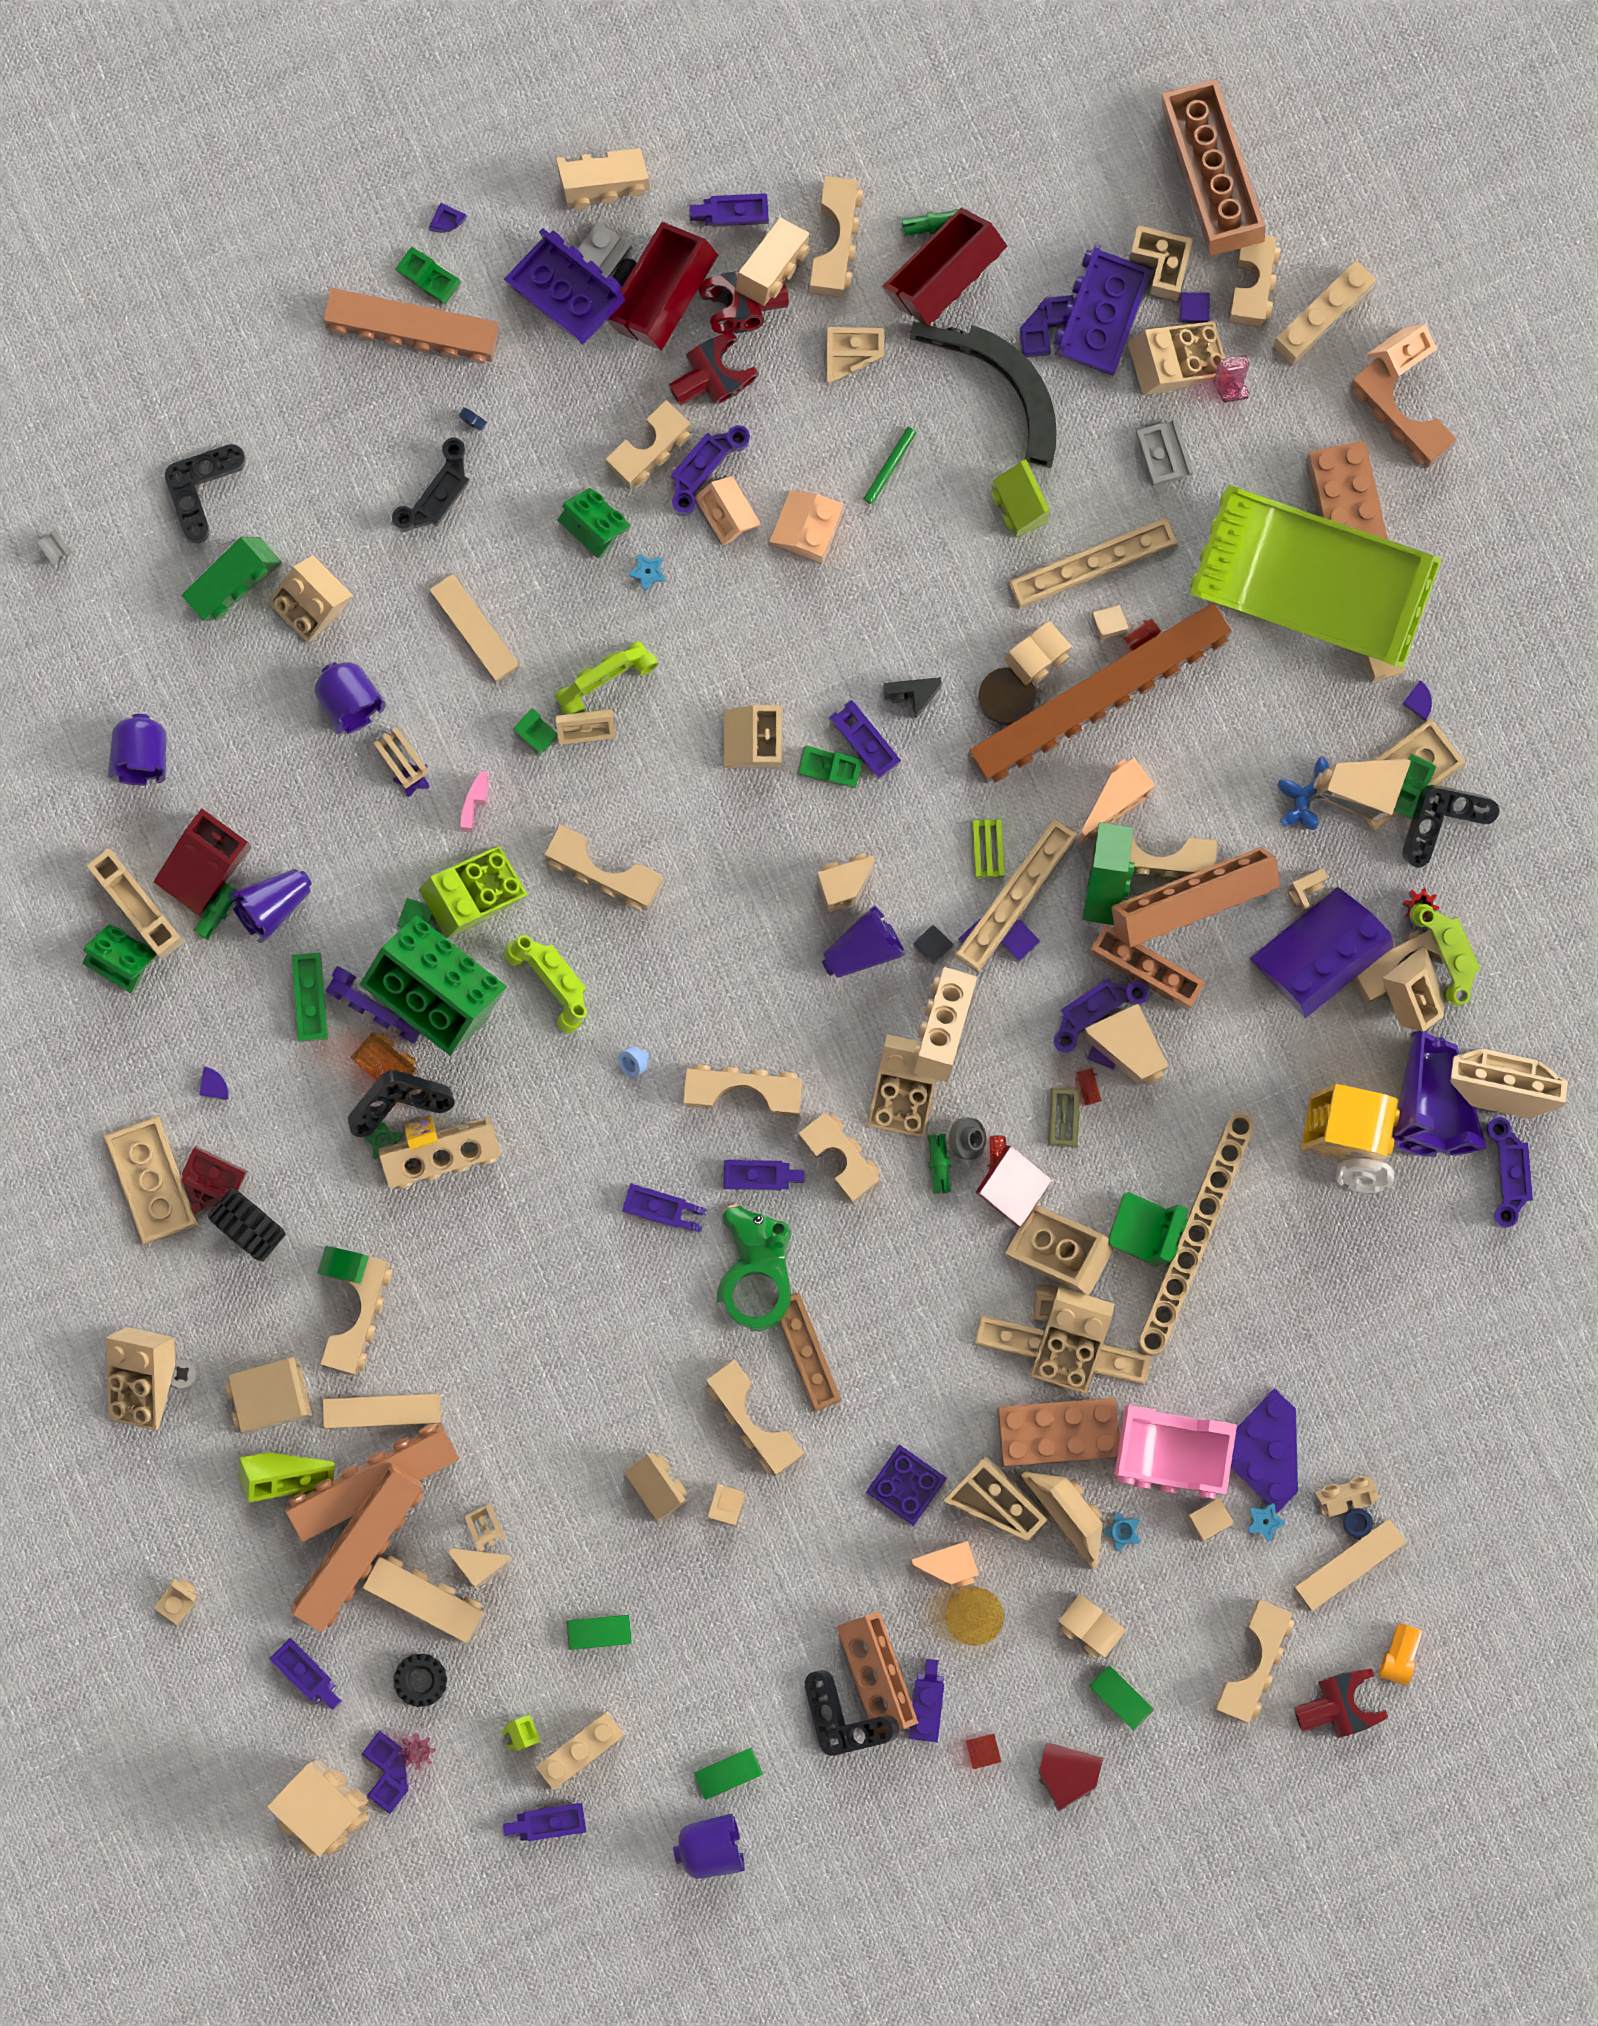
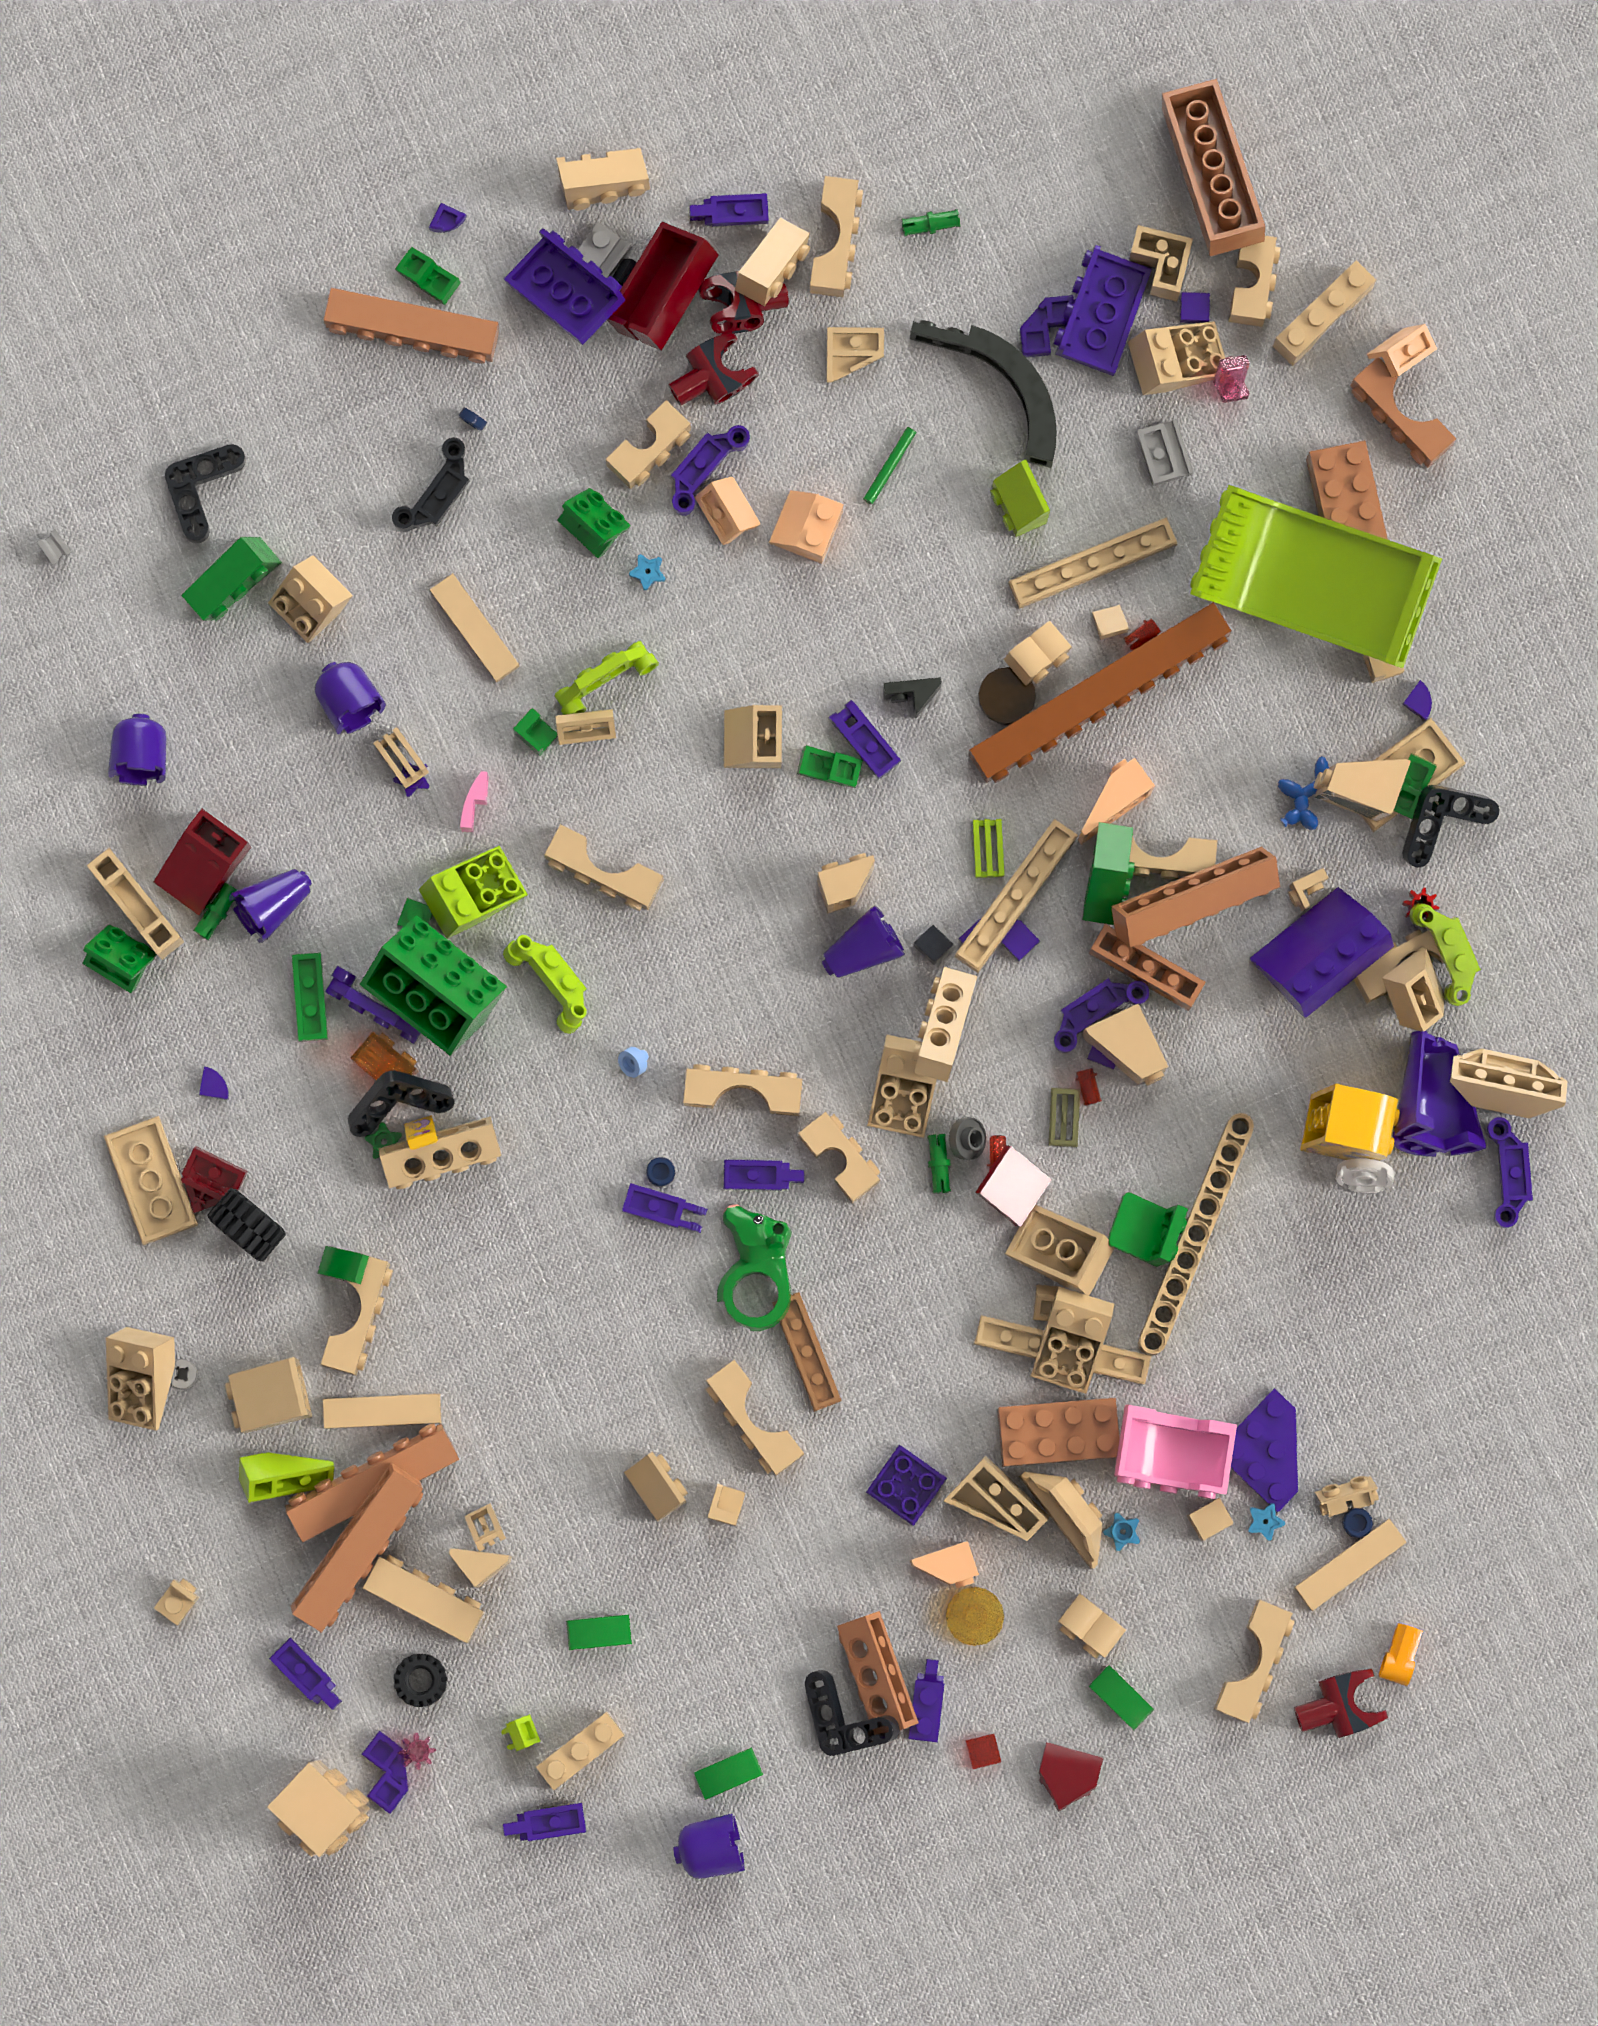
(660, 1172): none -> dark blue tile
(945, 266): dark red piece -> none

